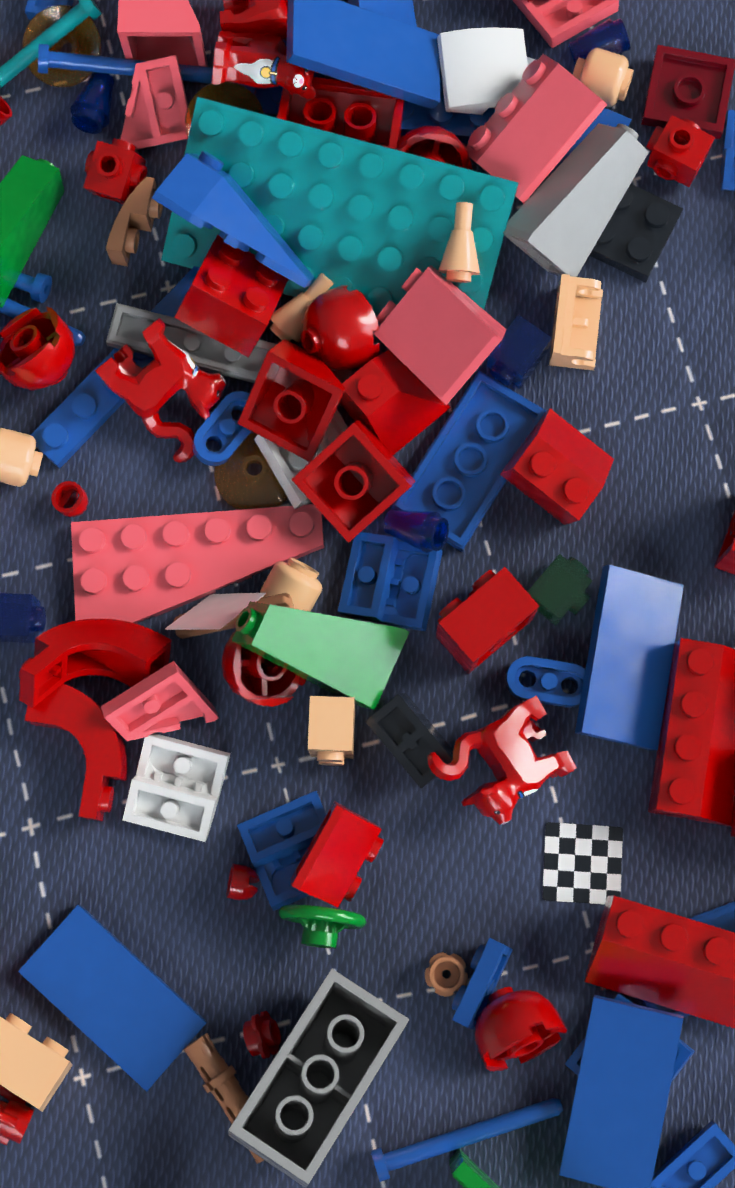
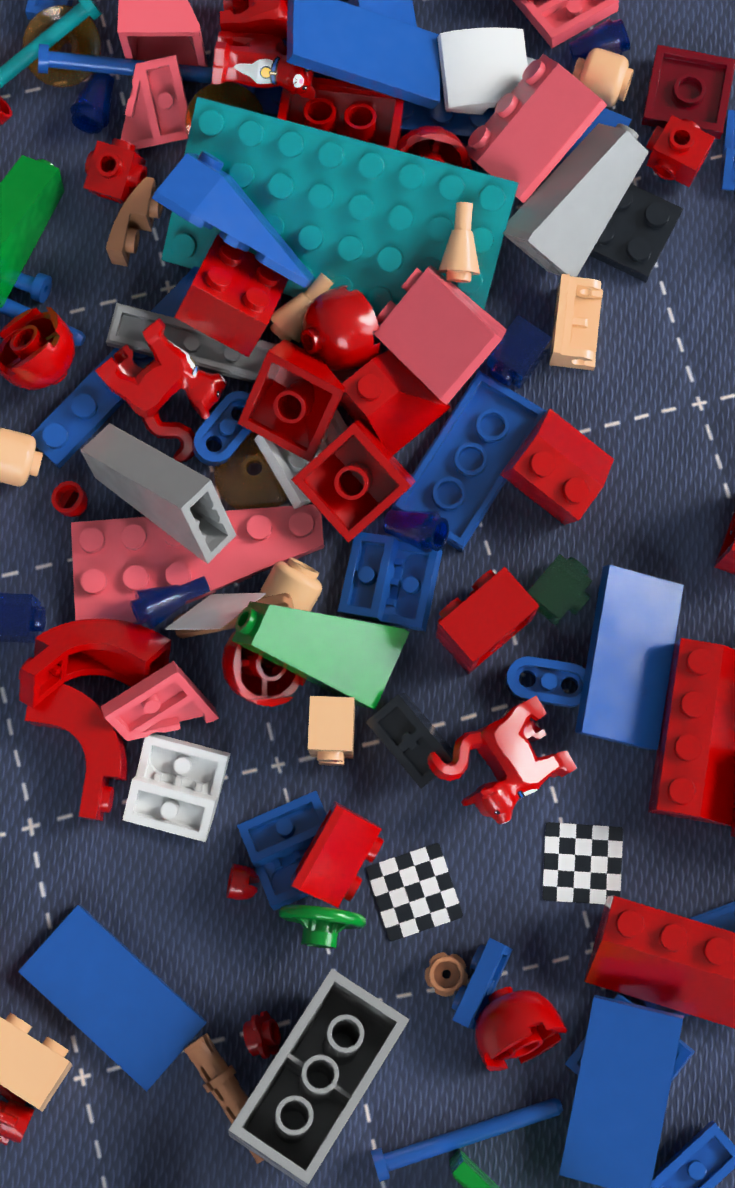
(158, 603): none -> clear blue cone
(161, 490): none -> light grey slope
(414, 892): none -> sticker

